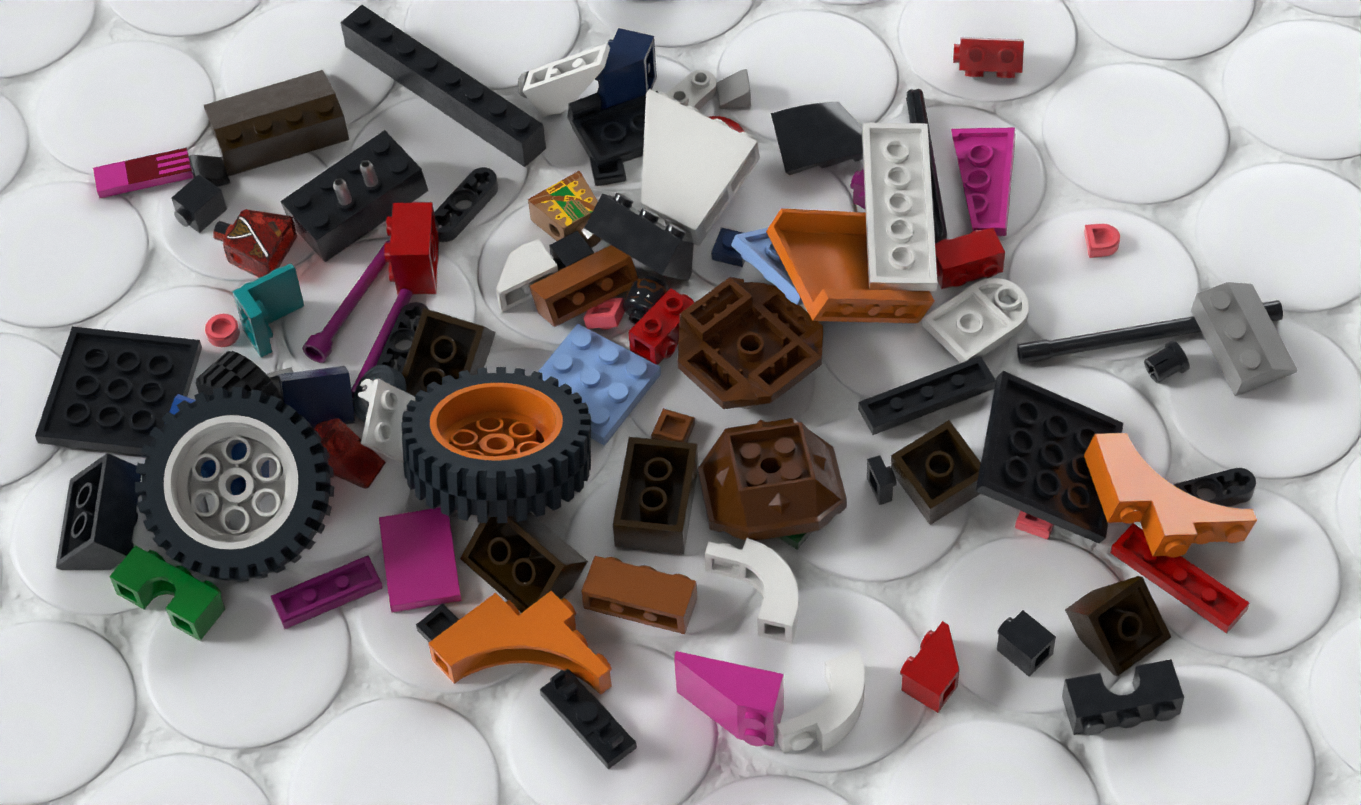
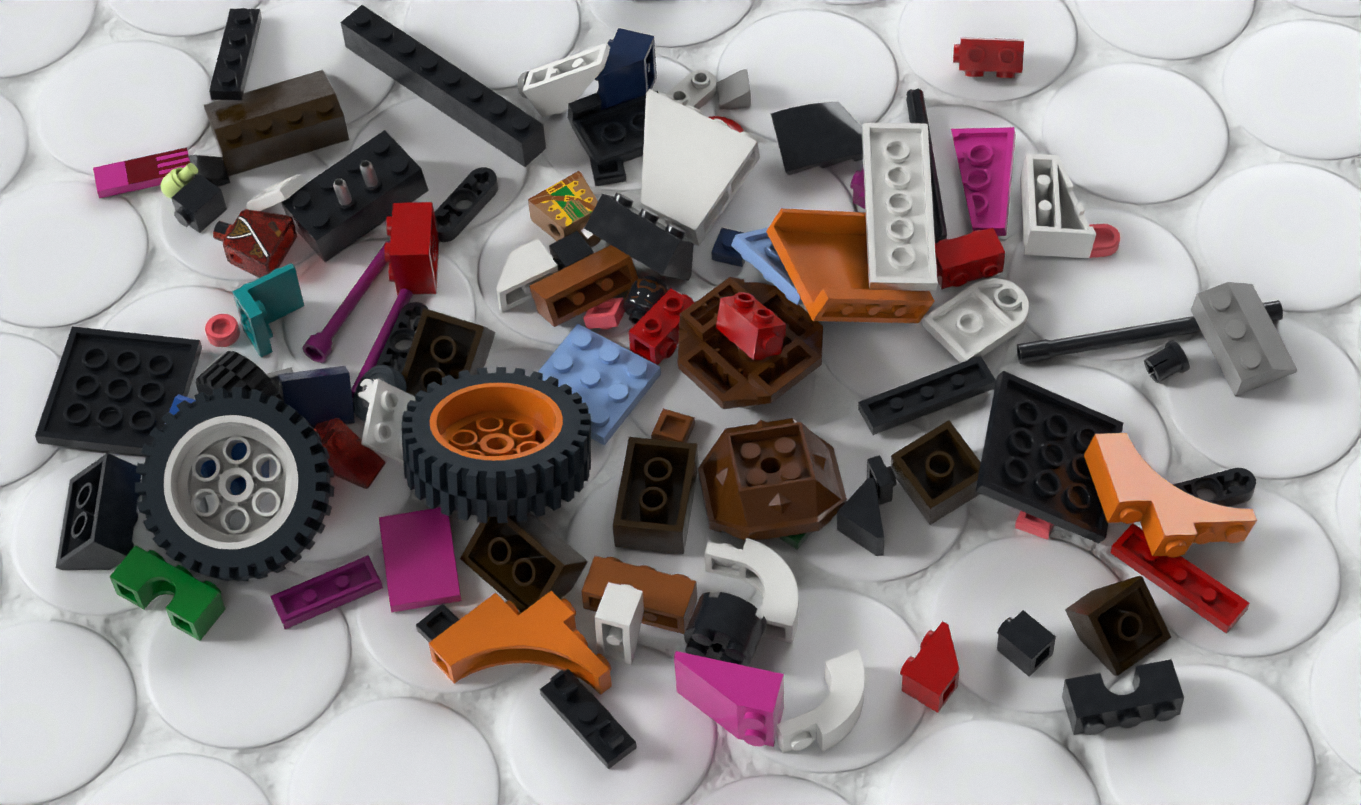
(177, 179): none -> yellowish green cylinder
(235, 54): none -> black plate
(276, 193): none -> white tile
(619, 622): none -> white slope
(724, 629): none -> black brick
(751, 326): none -> red brick
(861, 518): none -> black slope
(1050, 212): none -> white wedge

